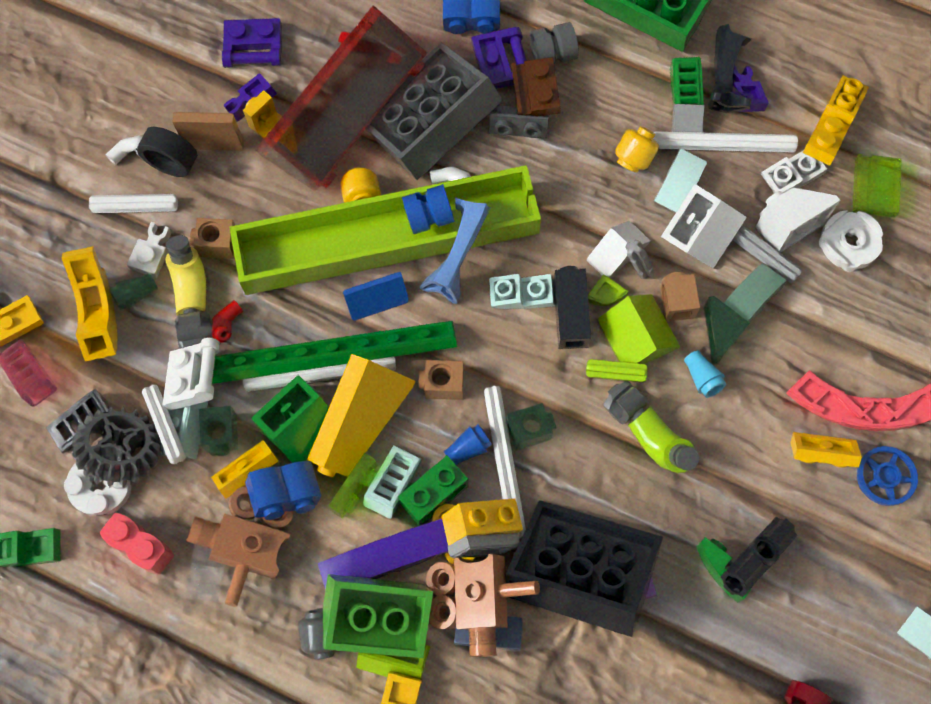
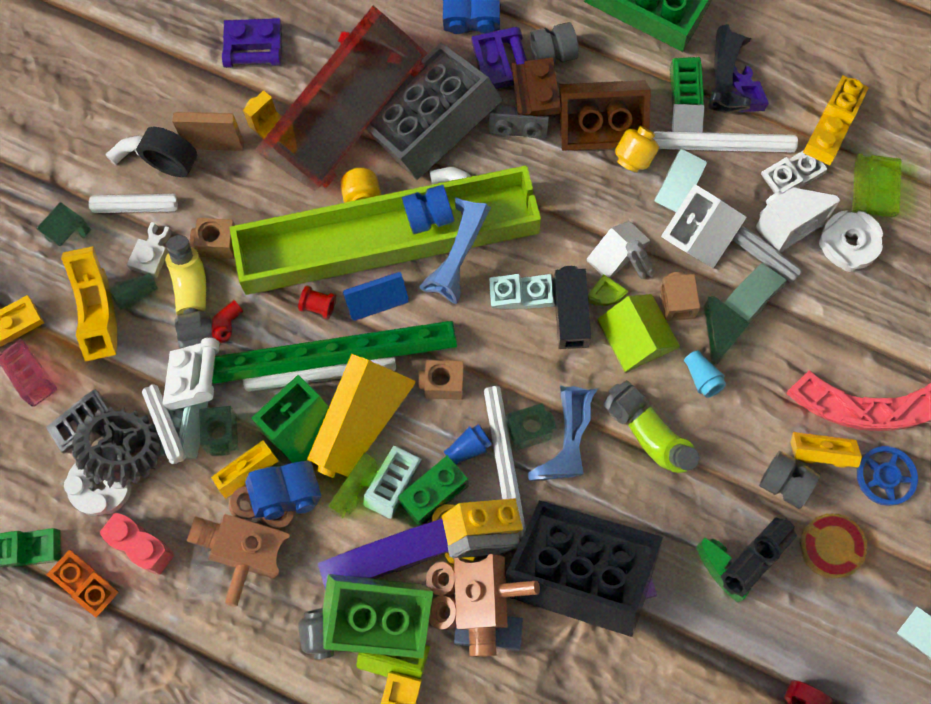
(62, 224): none -> clear green panel
(83, 583): none -> orange slope
(248, 91): dark purple plate -> none
(317, 302): none -> red bush
(577, 415): none -> medium blue animal
(601, 112): none -> reddish brown slope
(616, 370): lime axle -> none
(789, 479): none -> dark grey wheel
(833, 546): none -> clear yellow tile

